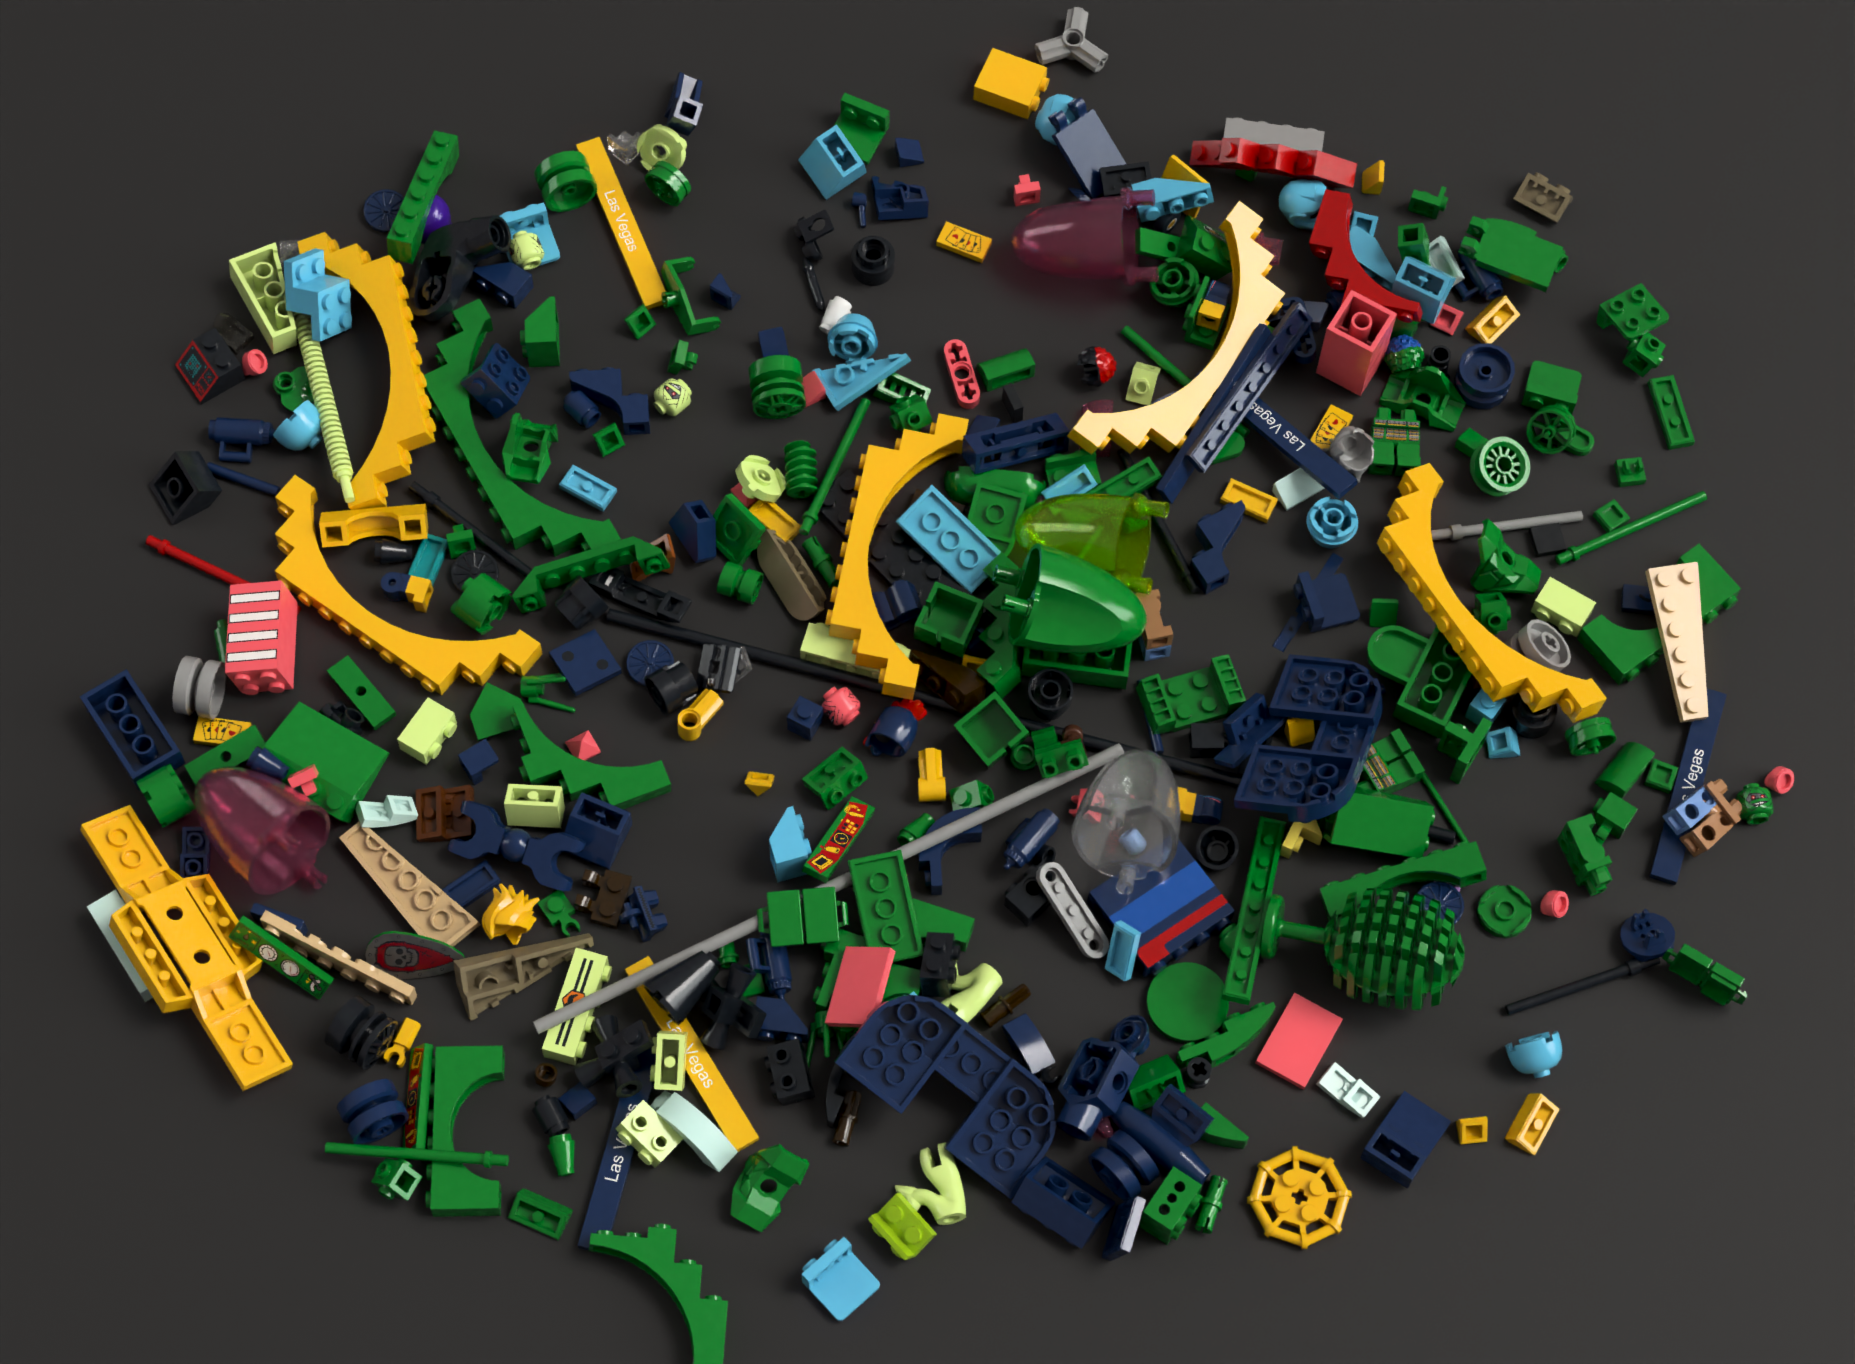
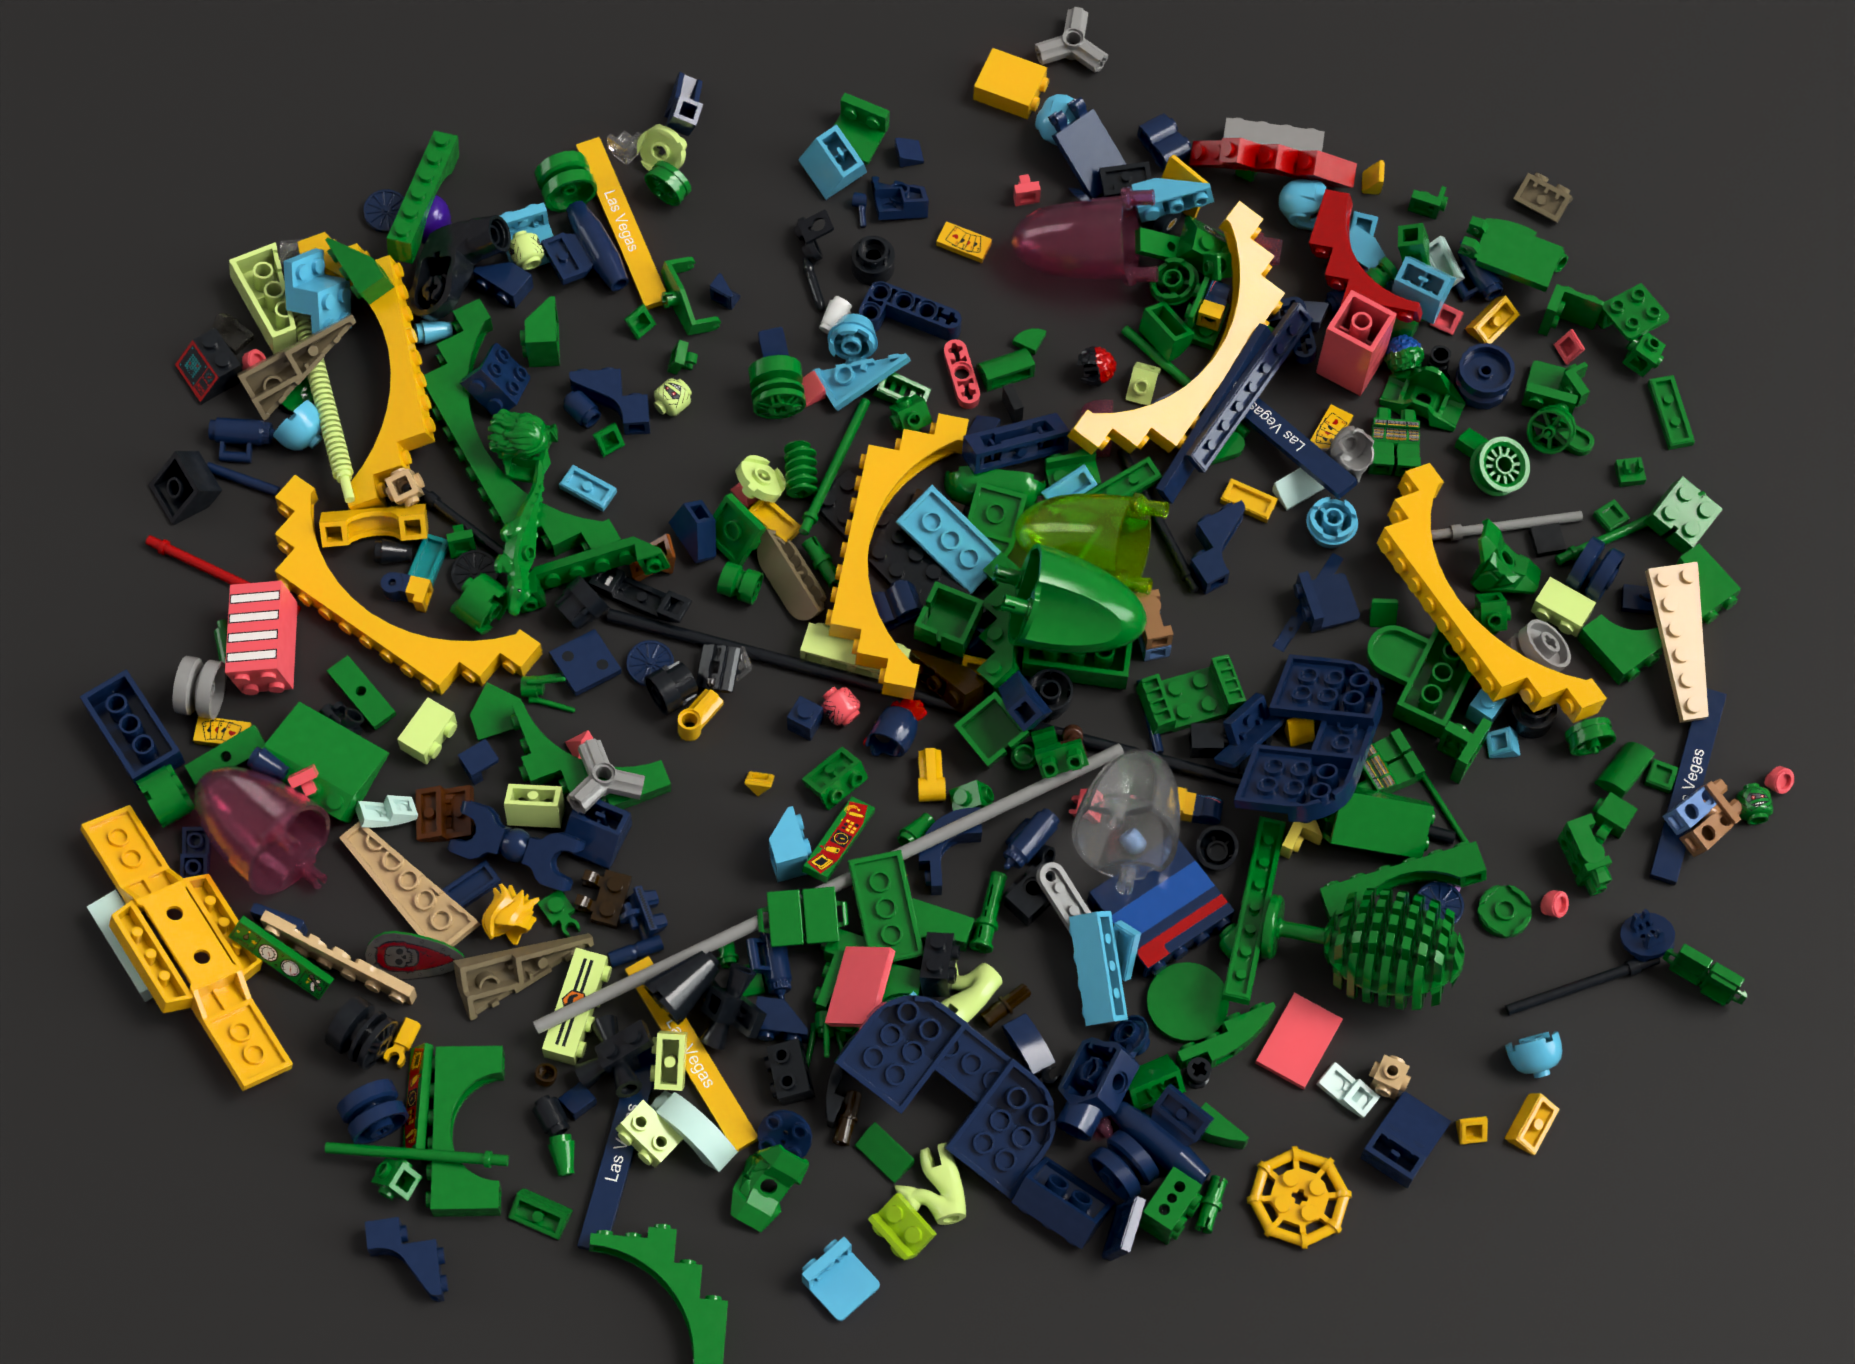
(279, 374): none -> dark tan wedge
(365, 273): none -> green slope
(396, 483): none -> tan brick
(421, 1257): none -> dark blue arch
(432, 331): none -> medium azure cone
(517, 434): none -> green hair
(520, 545): none -> green animal
(586, 249): none -> dark blue plate
(593, 788): none -> light grey piece
(632, 952): none -> dark blue piece
(772, 1132): none -> dark blue plate
(885, 1152): none -> green slope
(949, 319): none -> dark blue beam
(987, 923): none -> green pin
(1023, 702): none -> dark blue slope
(1030, 339): none -> green tile
(1098, 968): none -> medium azure brick
(1162, 140): none -> dark blue brick
(1165, 330): none -> green brick
(1212, 265): none -> green bracket
(1383, 272): none -> green wheel
(1386, 1084): none -> tan brick
(1569, 346): none -> coral slope
(1570, 306): none -> green bracket
(1572, 382): none -> green bracket
(1597, 571): none -> dark blue wheel
(1684, 511): none -> piece

